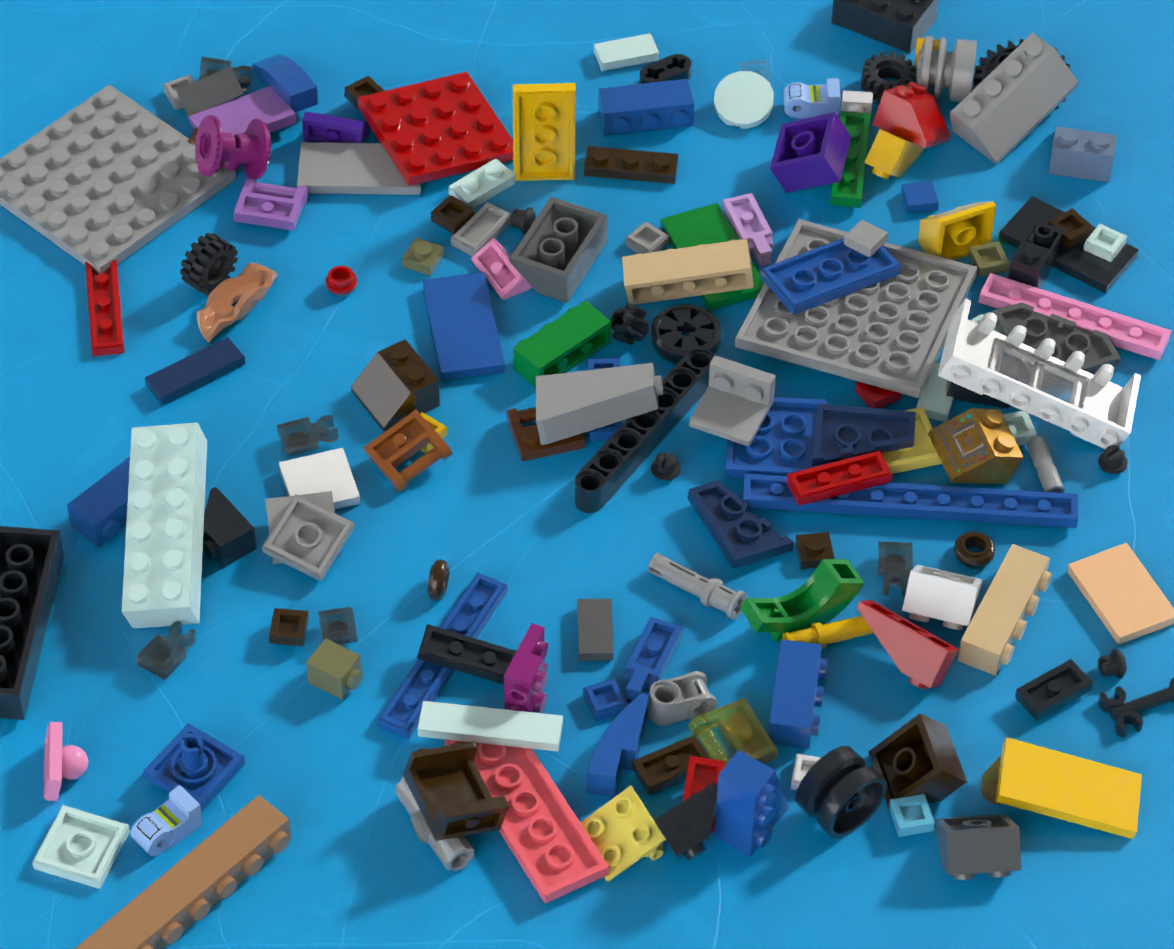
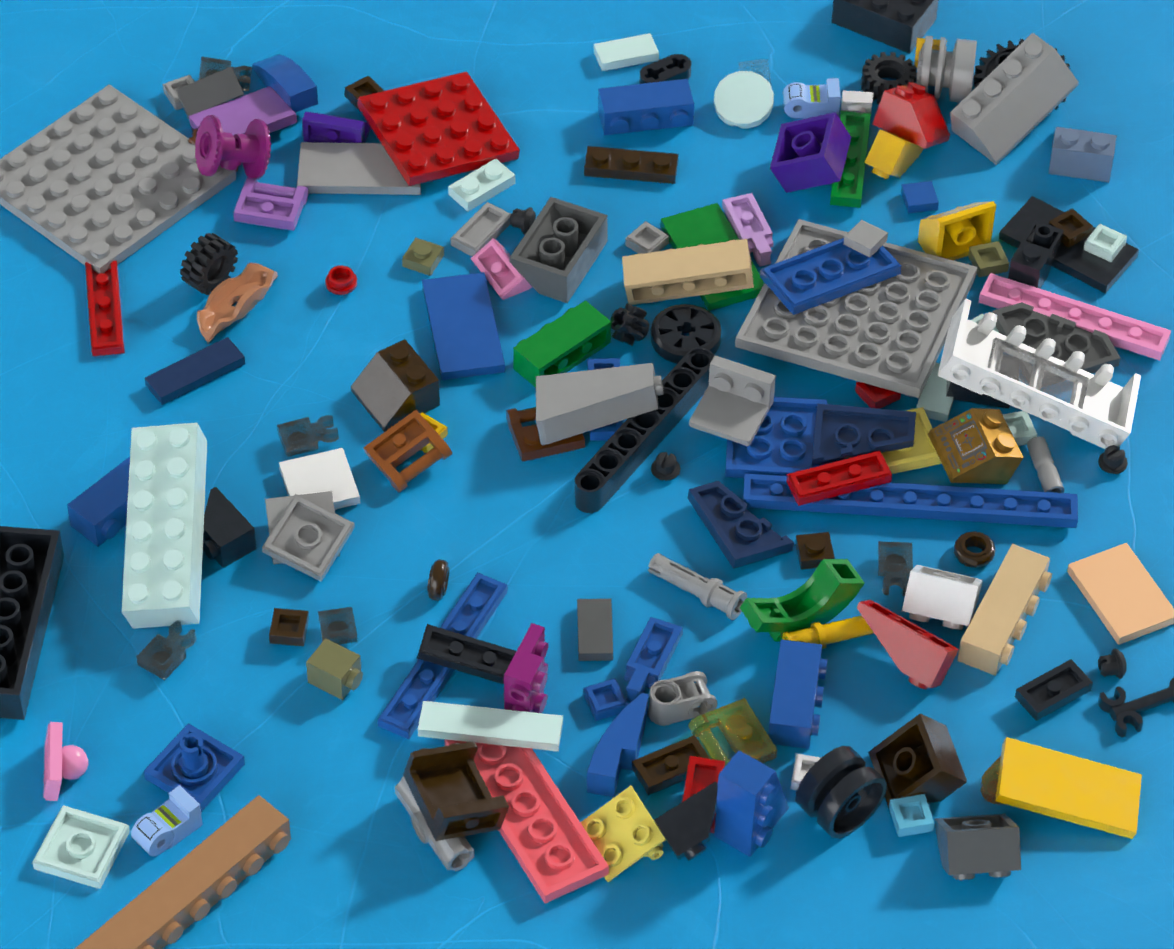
(452, 214): dark brown plate -> none
(544, 131): yellow tile -> none

